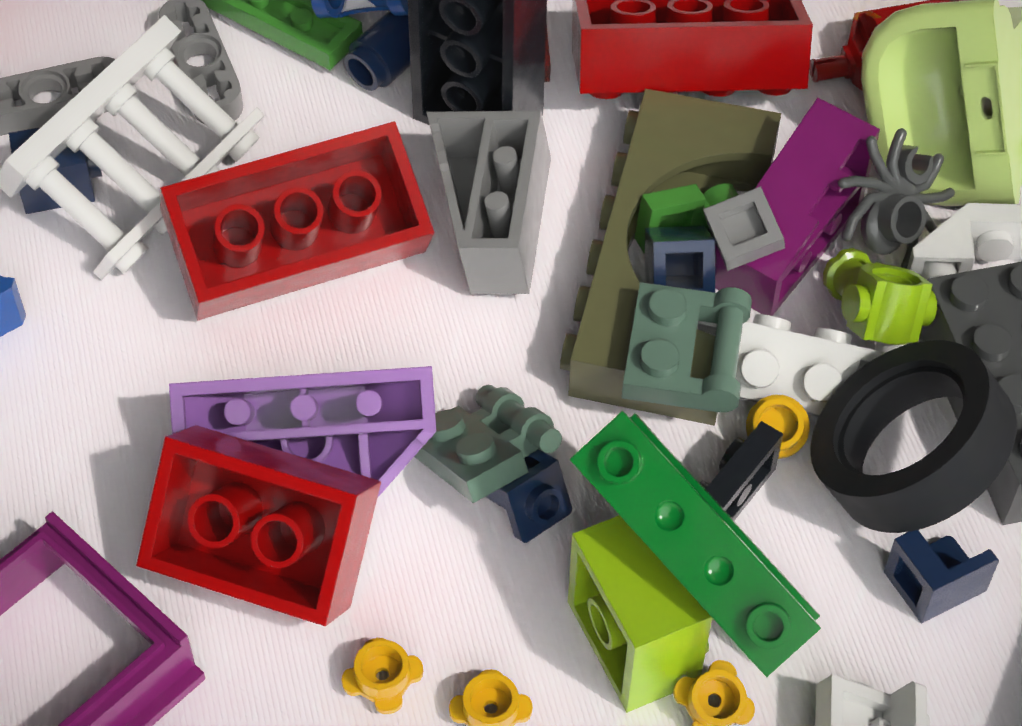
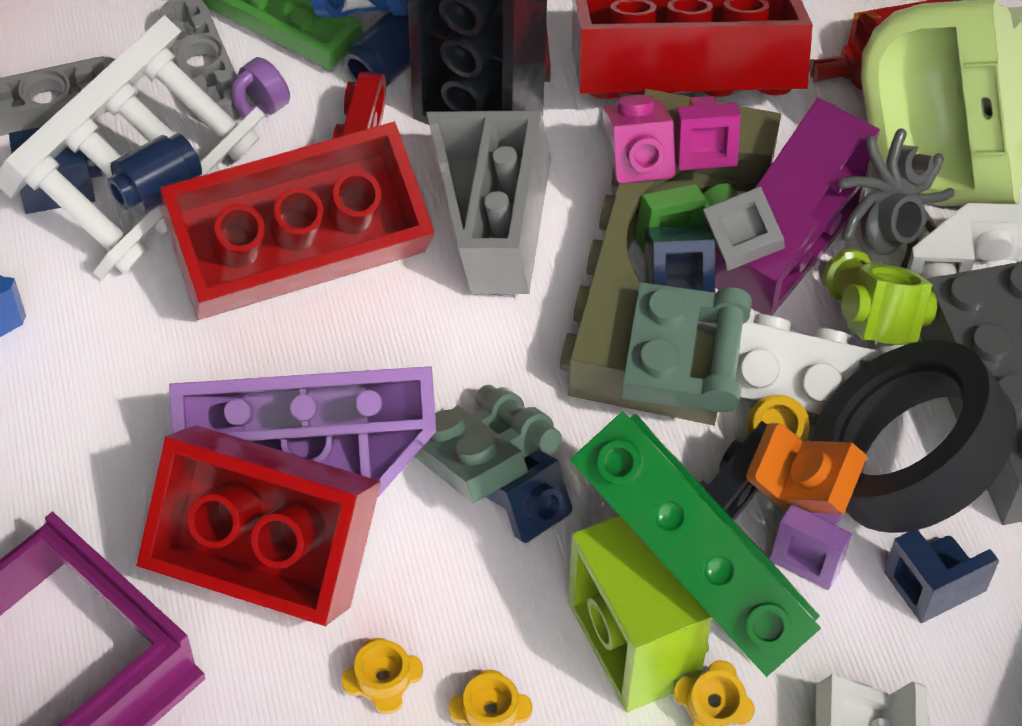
(153, 165): none -> dark blue brick
(263, 85): none -> medium lavender tile
(363, 103): none -> red plate
(640, 139): none -> dark pink bracket
(707, 134): none -> dark pink tile
(805, 473): none -> orange bracket
(811, 545): none -> medium lavender tile

